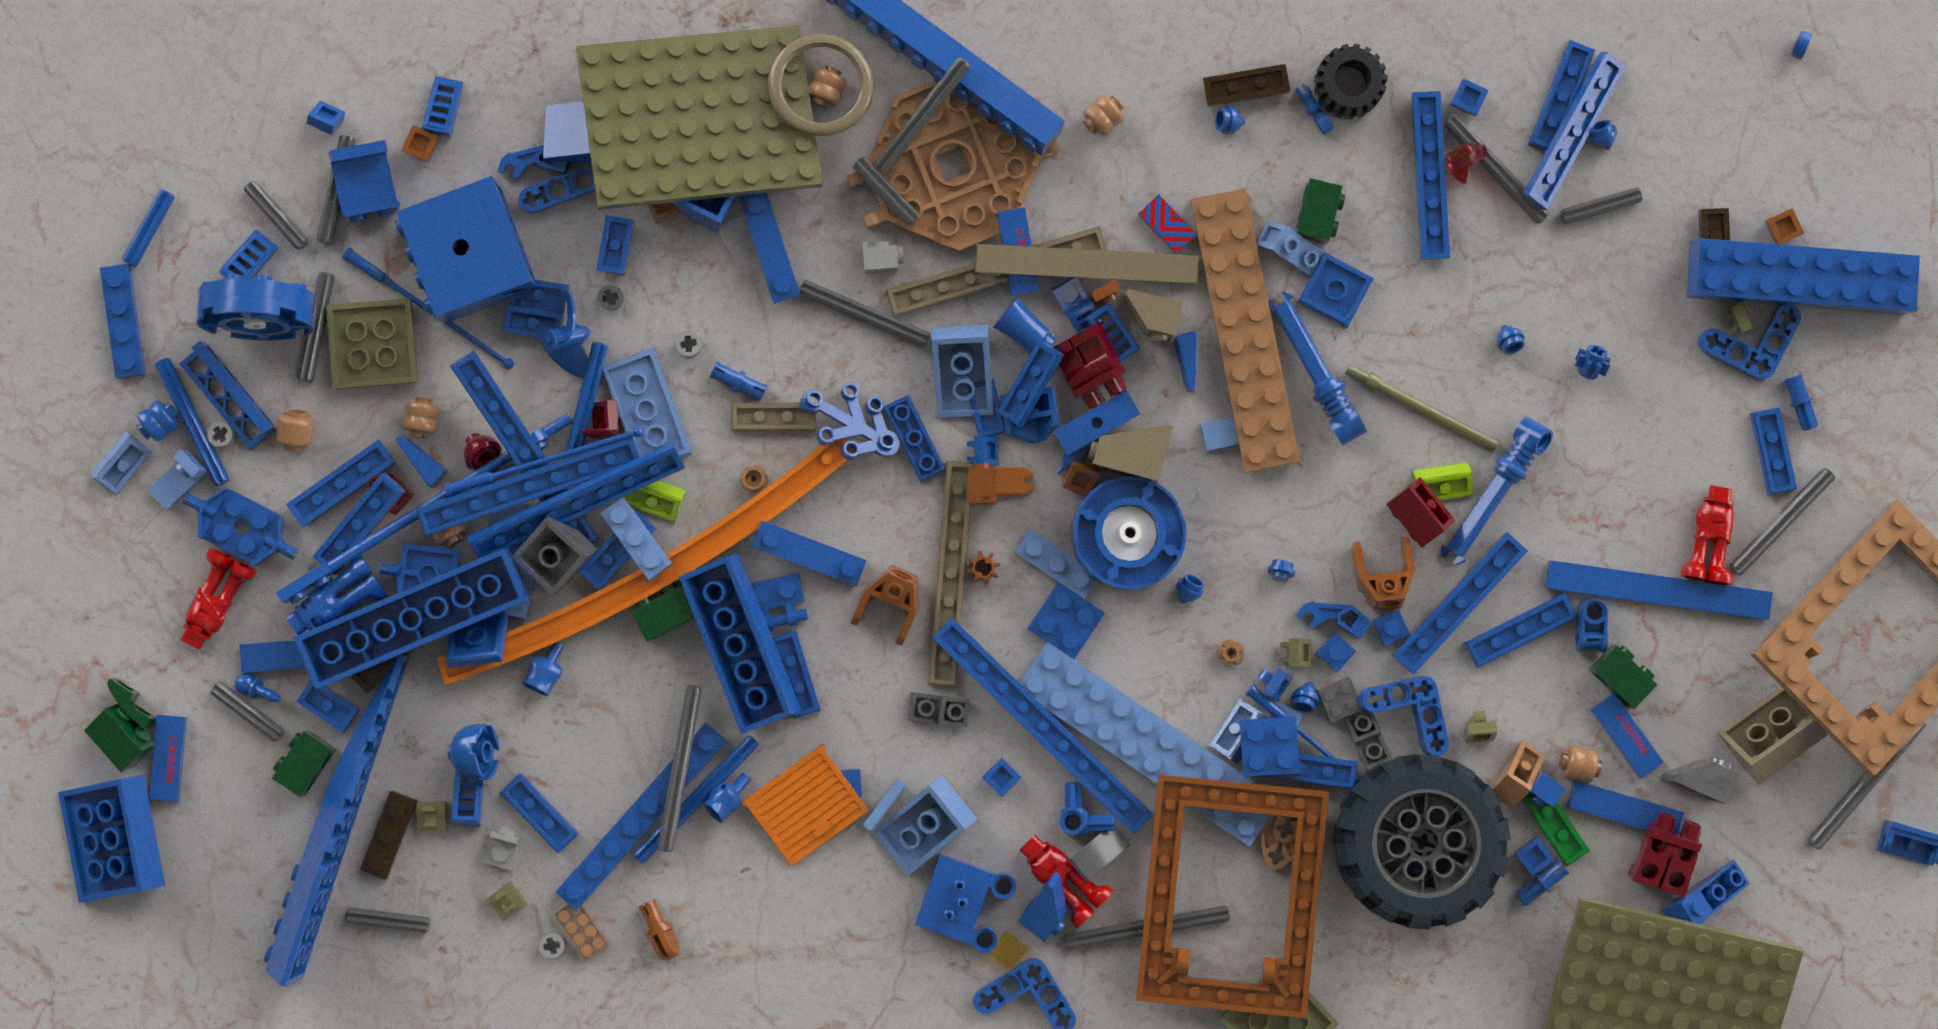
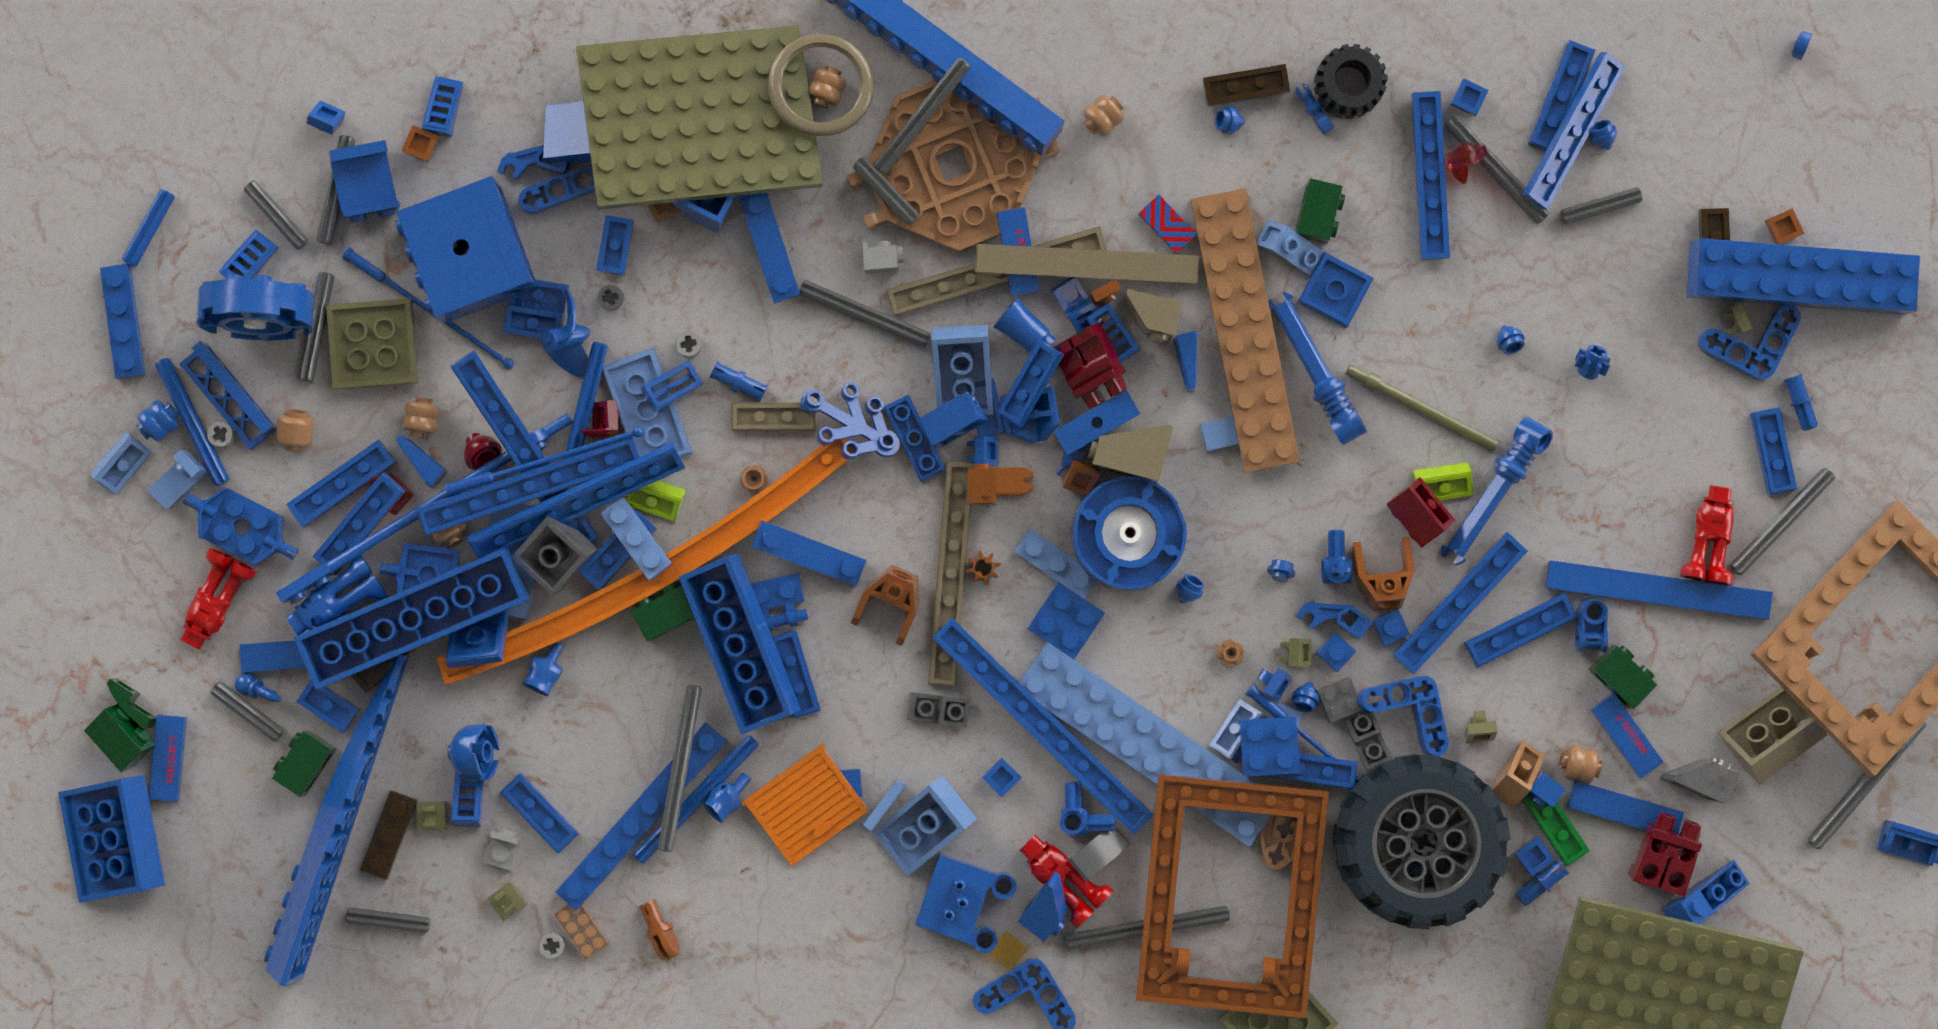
(651, 397): none -> blue tile
(953, 419): none -> blue hinge
(1336, 567): none -> blue axle

